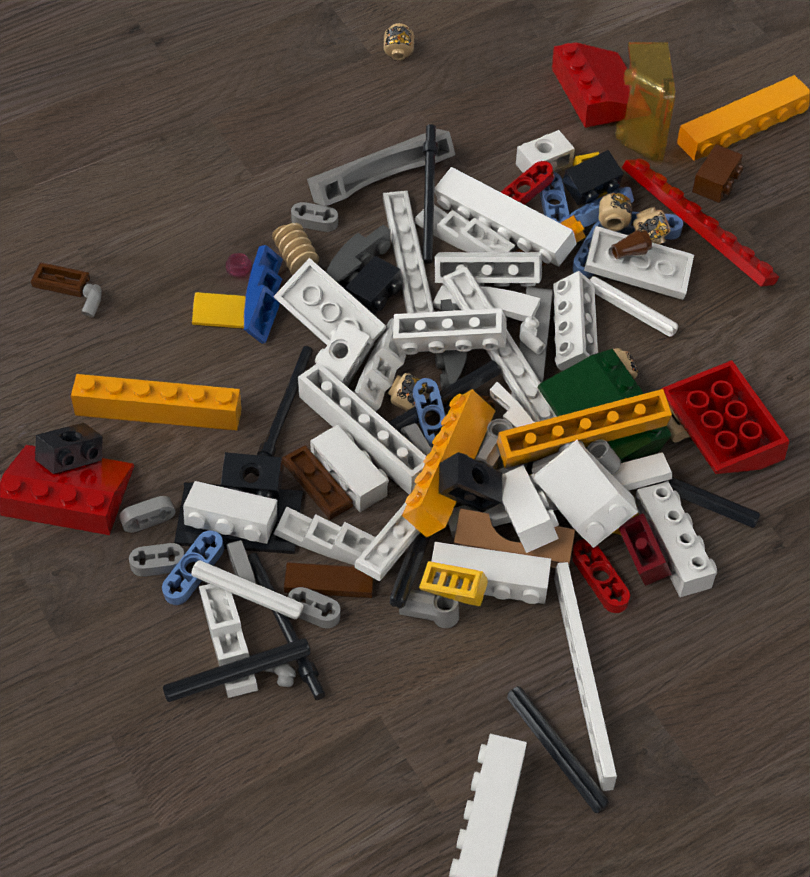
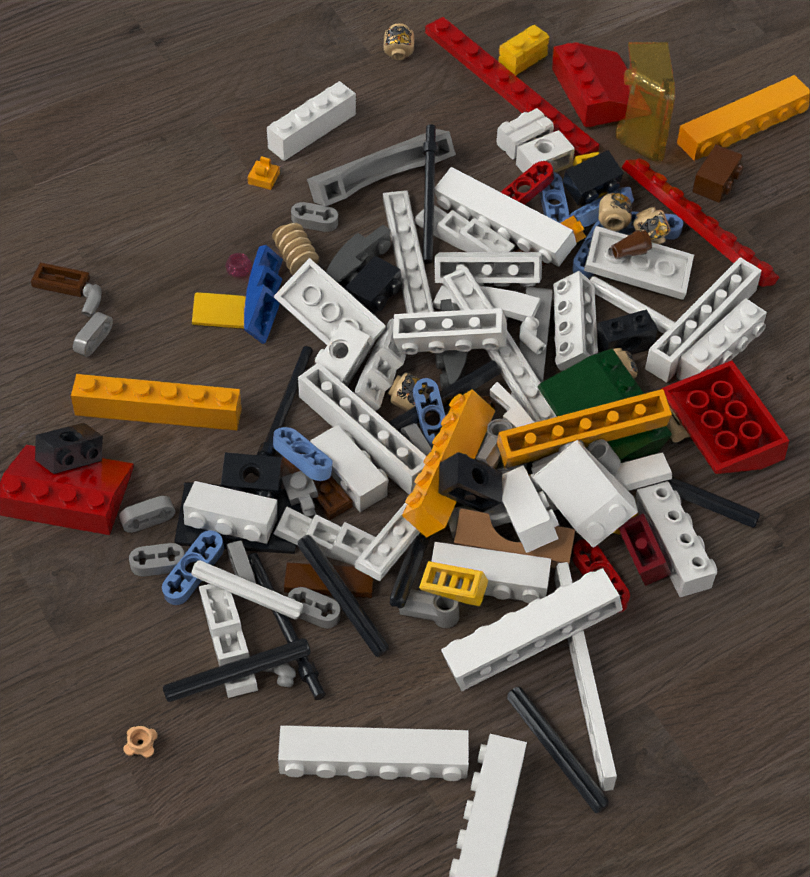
(92, 334): none -> light grey beam
(138, 733): none -> light nougat plate
(263, 173): none -> light orange tile
(301, 490): none -> light grey plate
(311, 120): none -> white brick
(312, 463): none -> medium blue beam
(343, 596): none -> black axle
(373, 752): none -> white brick
(505, 82): none -> red plate
(523, 130): none -> white brick
(524, 49): none -> yellow brick
(532, 629): none -> white brick
(629, 332): none -> black brick
(719, 300): none -> white brick
(723, 340): none -> white brick

